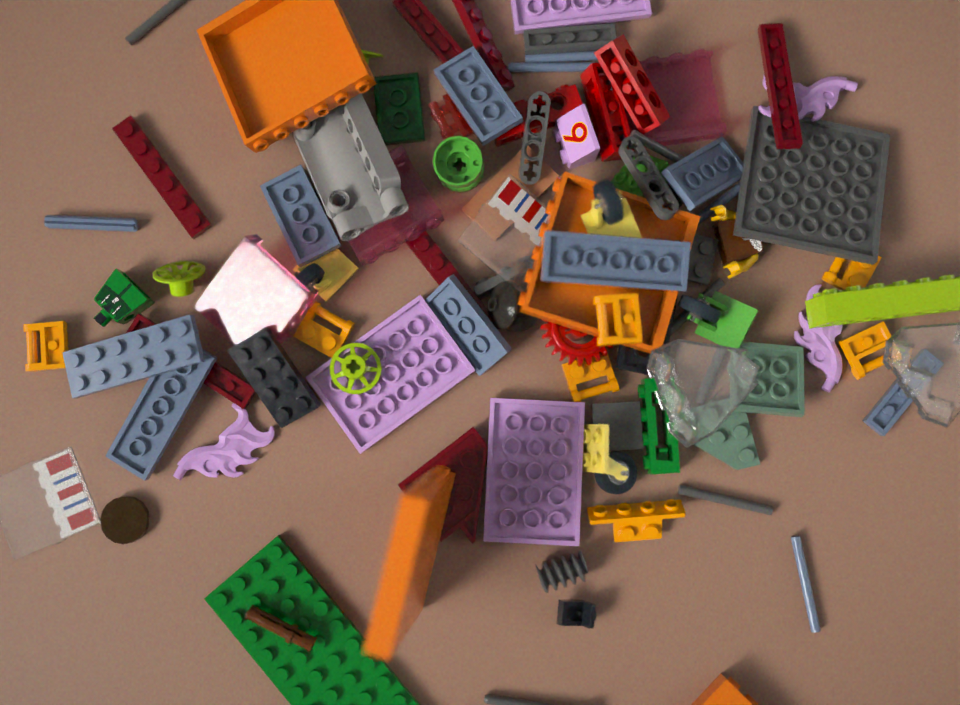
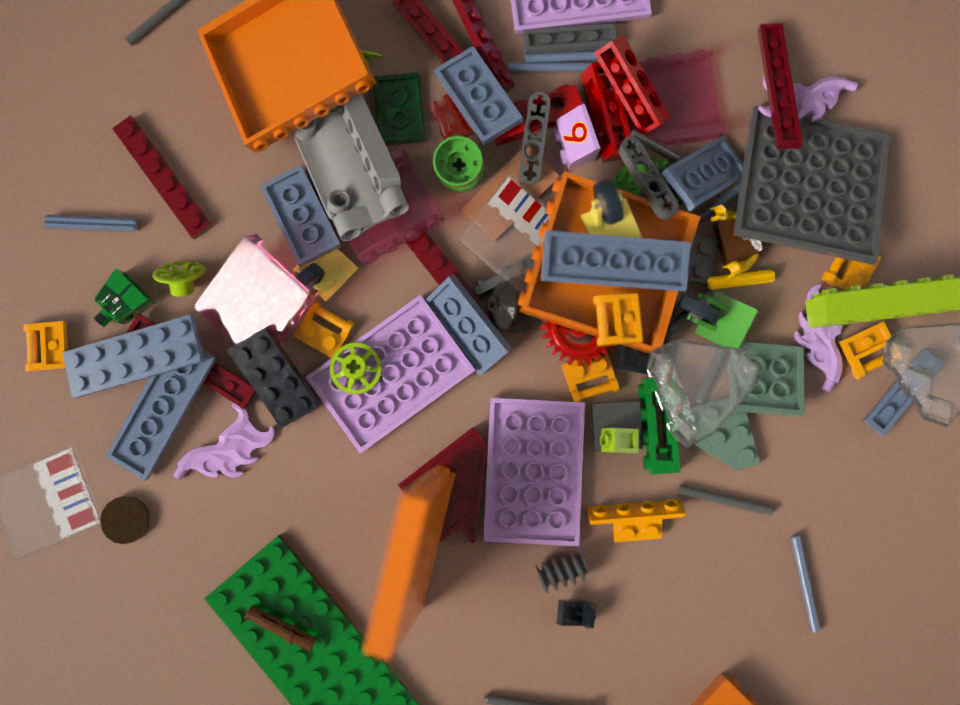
(613, 470): light yellow plate -> none
(619, 440): none -> lime bracket
(742, 279): none -> yellow axle

